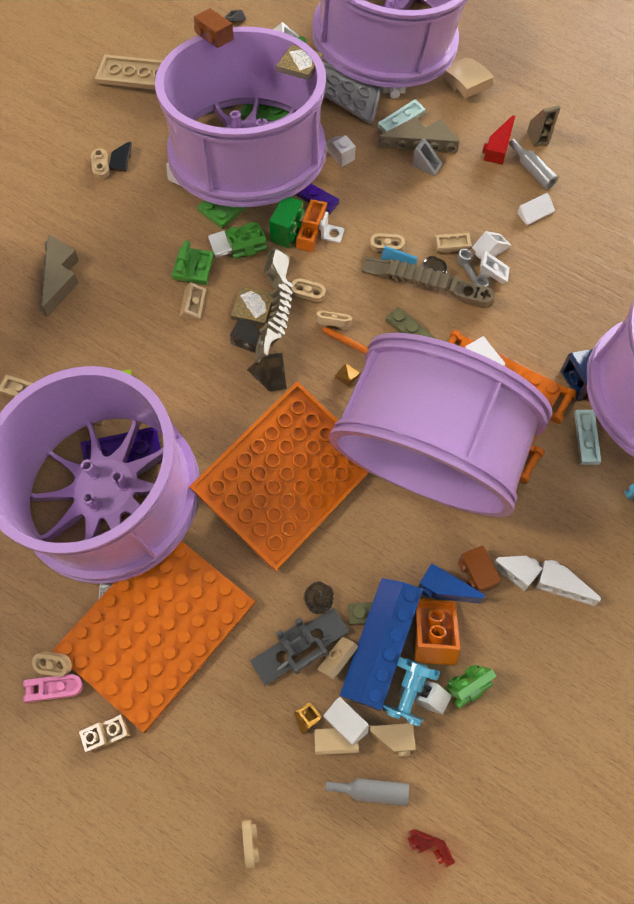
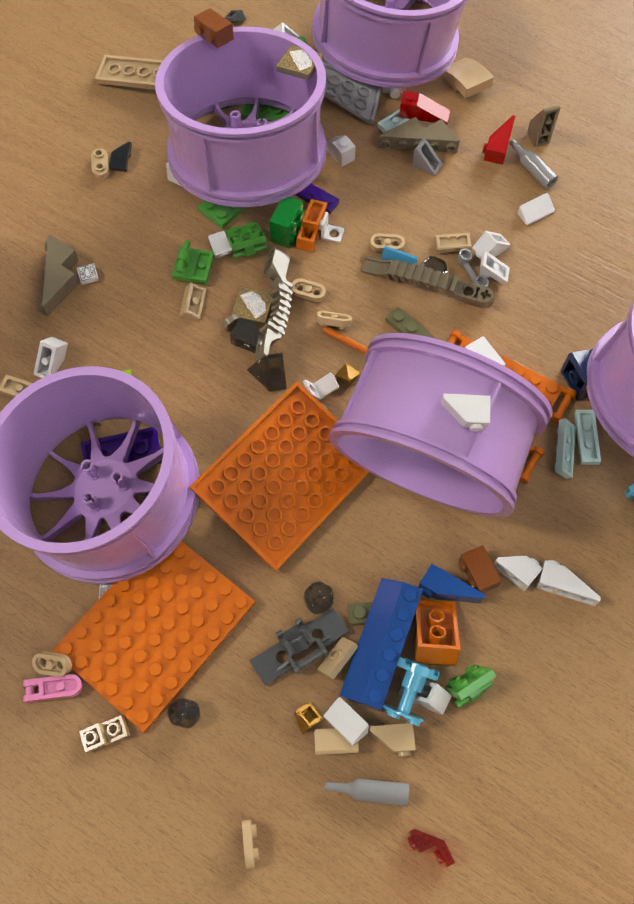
(50, 356): none -> white slope
(87, 274): none -> white tile
(183, 713): none -> clear smoke head
(230, 322): none -> dark tan tile
(322, 387): none -> white bracket
(422, 108): none -> red slope
(468, 410): none -> white slope
(565, 449): none -> light aqua plate

